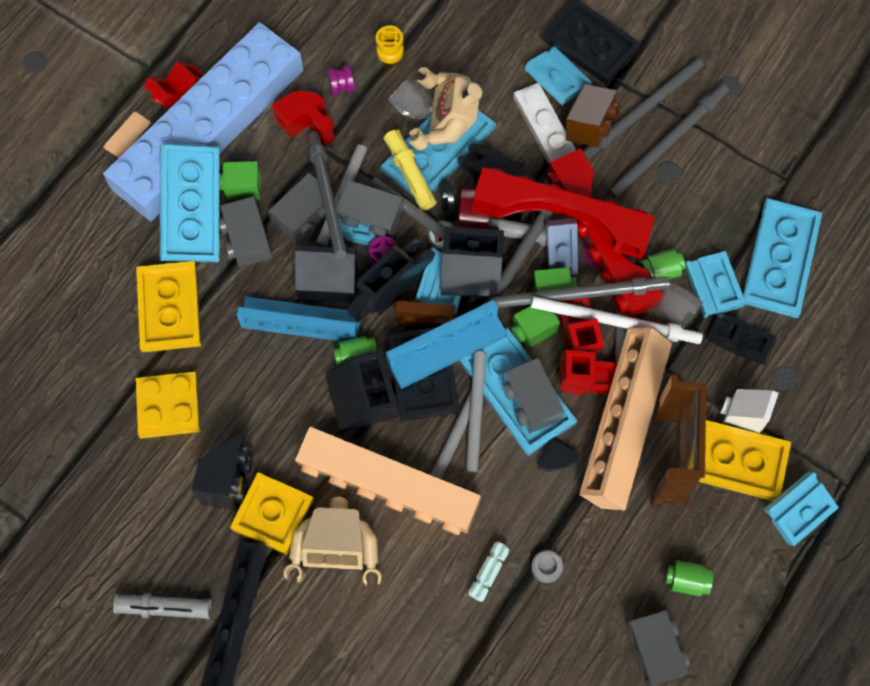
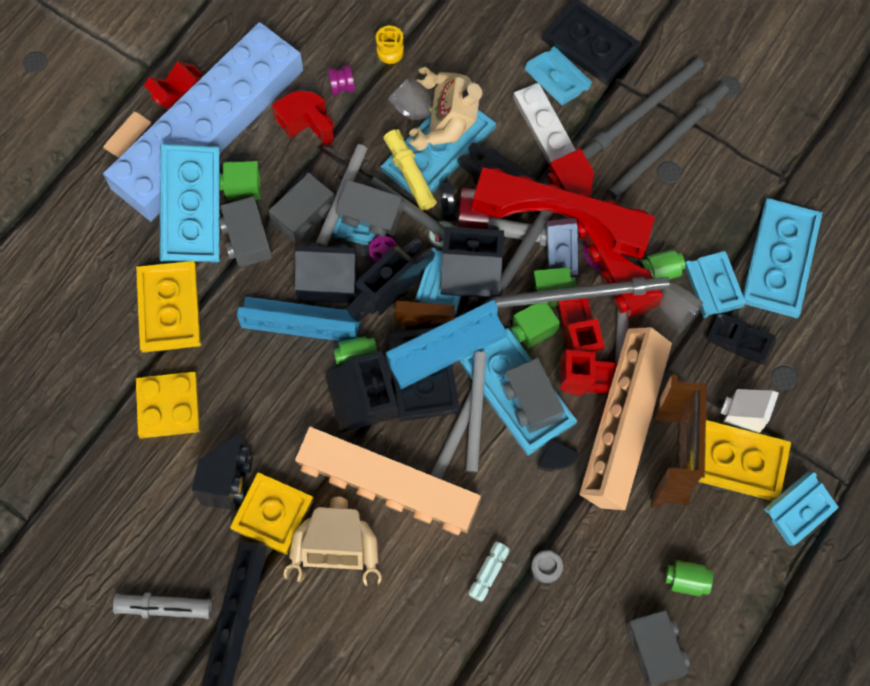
(318, 156): dark grey bar -> none
(592, 115): reddish brown brick -> none
(671, 331): white bar -> none

